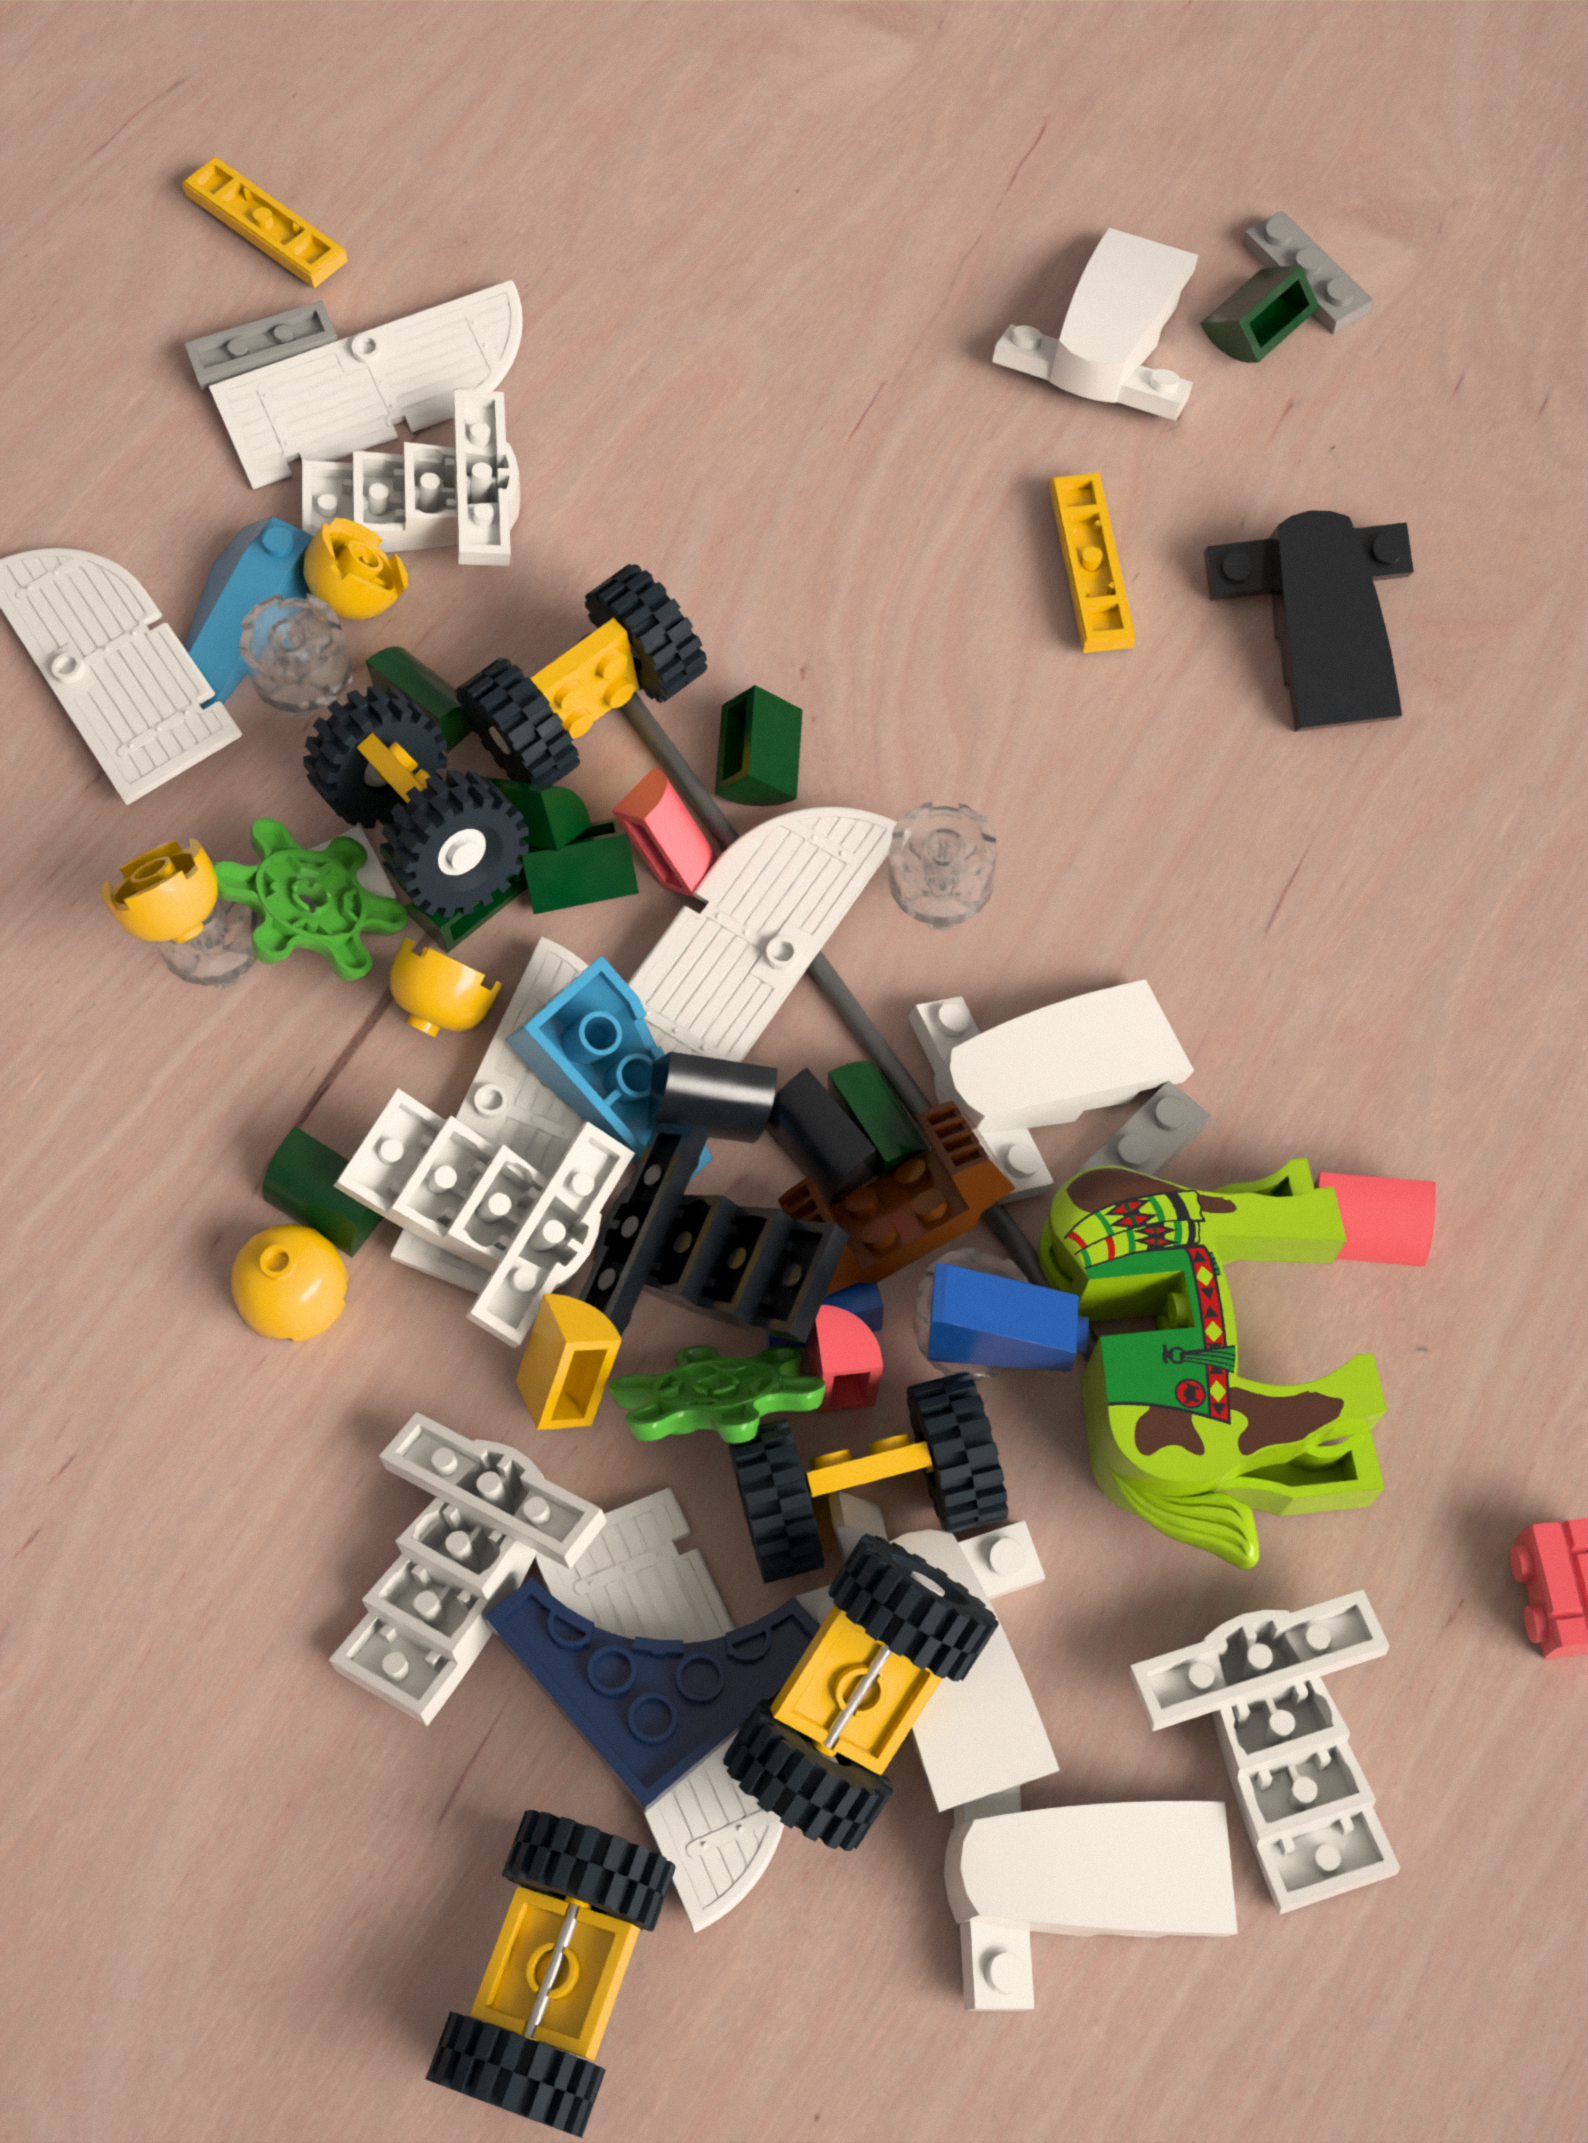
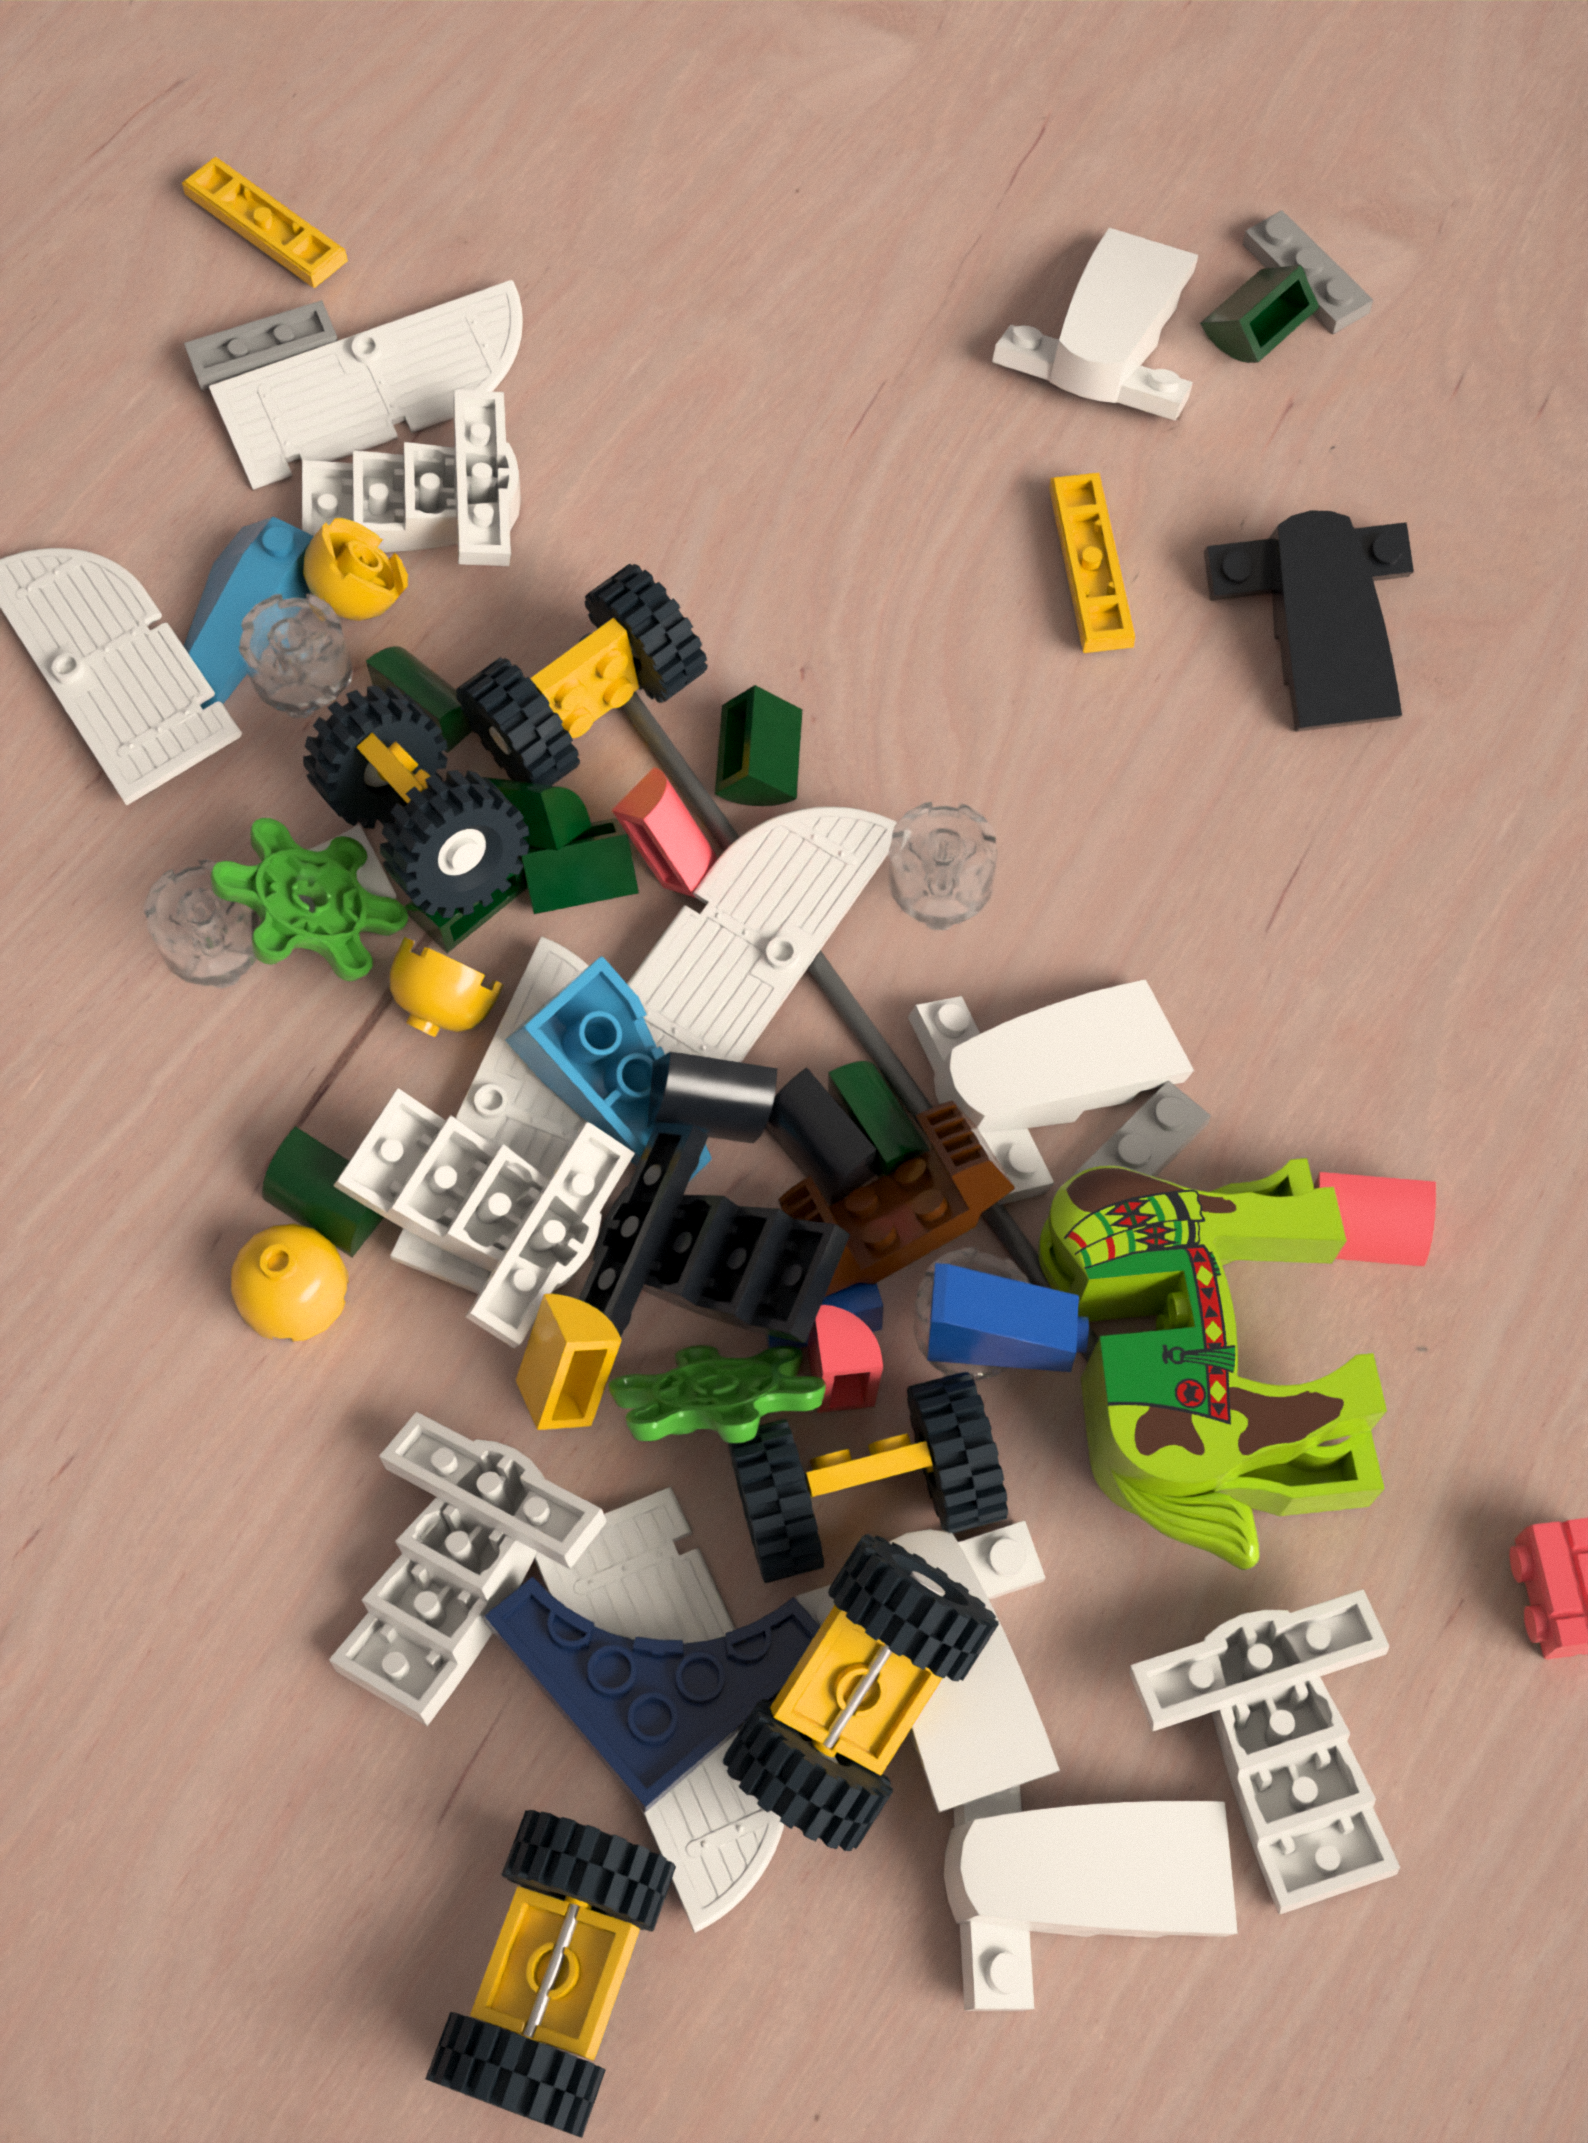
(164, 893): yellow cylinder -> none
(852, 1519): light grey slope -> none

